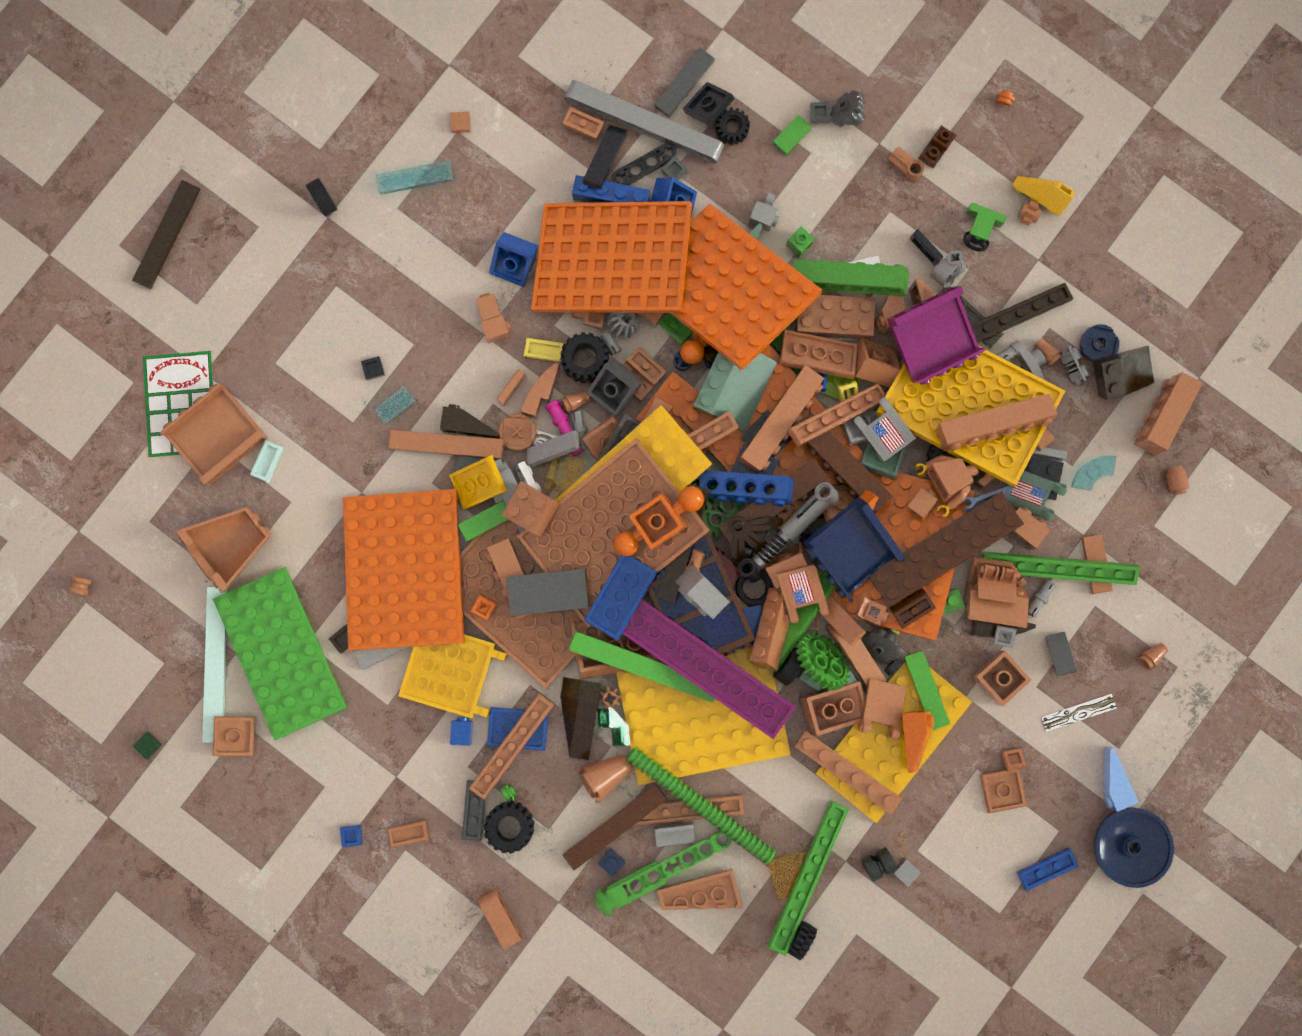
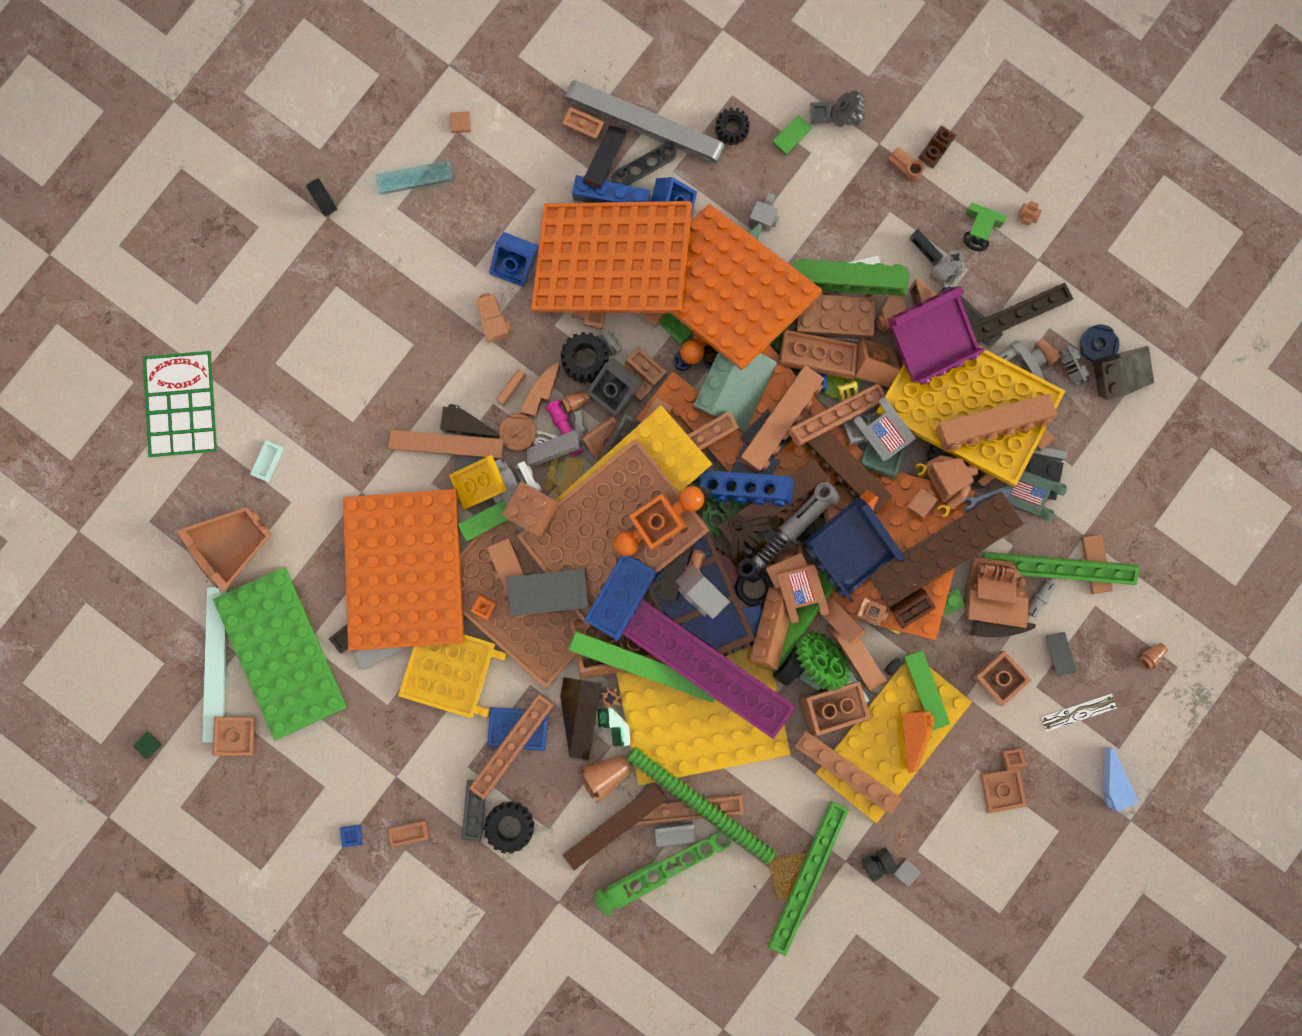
(80, 585): nougat wheel -> none
(166, 234): dark brown tile -> none
(214, 434): nougat panel -> none
(373, 368): black tile -> none
(395, 405): clear light blue plate -> none
(461, 731): blue brick -> none
(500, 919): nougat beam -> none
(508, 792): bright green plate -> none
(543, 350): light yellow tile -> none
(611, 862): dark blue plate -> none
(623, 324): light grey gear -> none
(674, 169): dark grey plate -> none
(684, 82): dark grey tile -> none
(708, 103): black plate -> none
(709, 891): nougat wing -> none
(800, 242): bright green brick -> none
(802, 940): black tyre -> none
(882, 645): dark grey plant -> none
(883, 706): nougat flag -> none
(1004, 636): light grey tile -> none
(1005, 98): orange plate -> none
(1032, 531): nougat brick -> none
(1047, 869): blue tile -> none
(1049, 193): yellow slope -> none
(1092, 471): clear light blue tile -> none
(1150, 851): dark blue dish -> none
(1167, 413): nougat brick -> none
(1177, 480): nougat brick -> none

